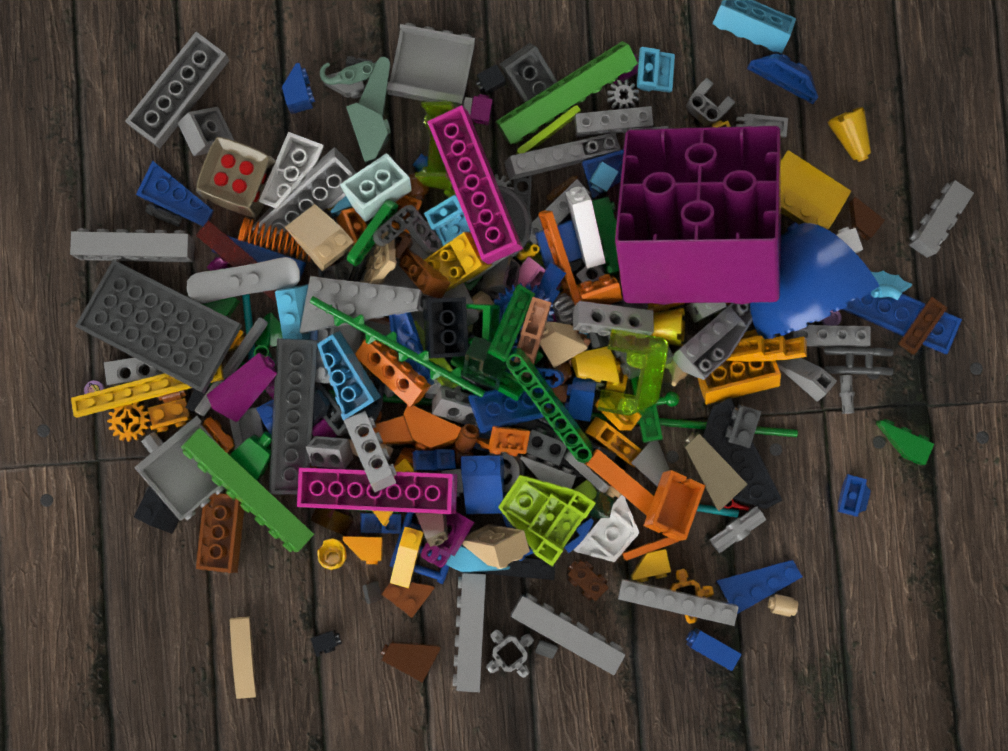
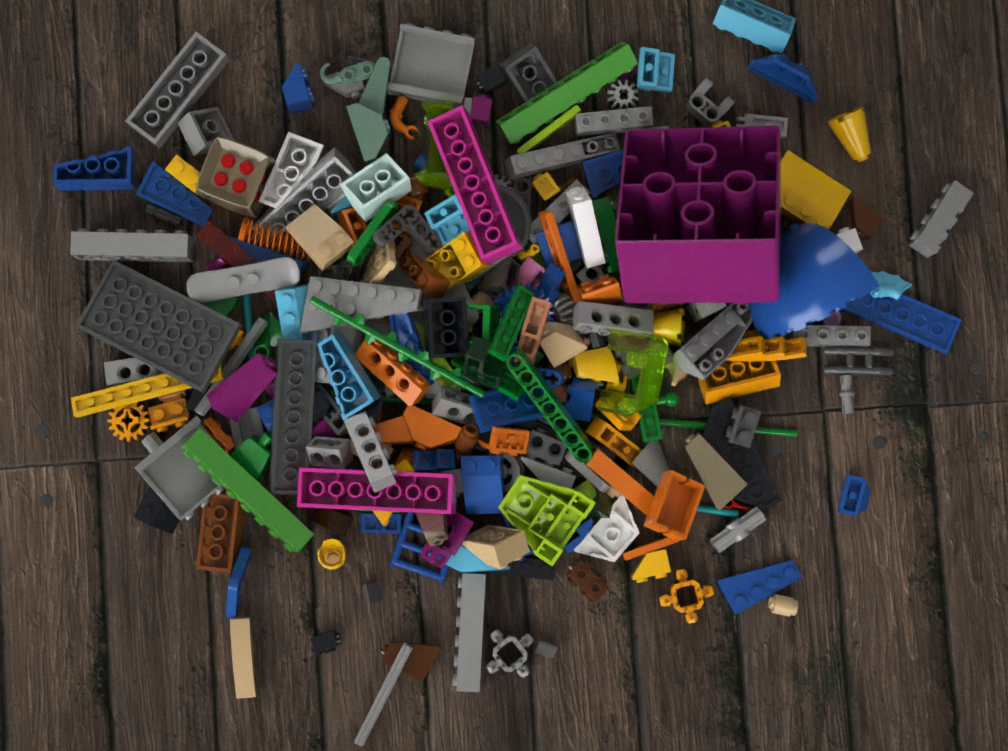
(93, 386): tile -> none
(101, 172): none -> blue wedge
(184, 173): none -> yellow brick
(235, 582): none -> blue beam
(366, 548): light orange slope -> none
(383, 694): none -> light grey axle
(395, 116): none -> orange piece
(407, 557): yellow slope -> none
(409, 598): dark orange wing -> none
(545, 186): none -> yellow bracket
(567, 634): light grey brick -> none
(603, 177): medium azure brick -> none
(678, 602): light grey brick -> none
(713, 649): blue brick -> none
(808, 376): light grey slope -> none
(908, 445): green slope -> none
(922, 325): reddish brown plate -> none

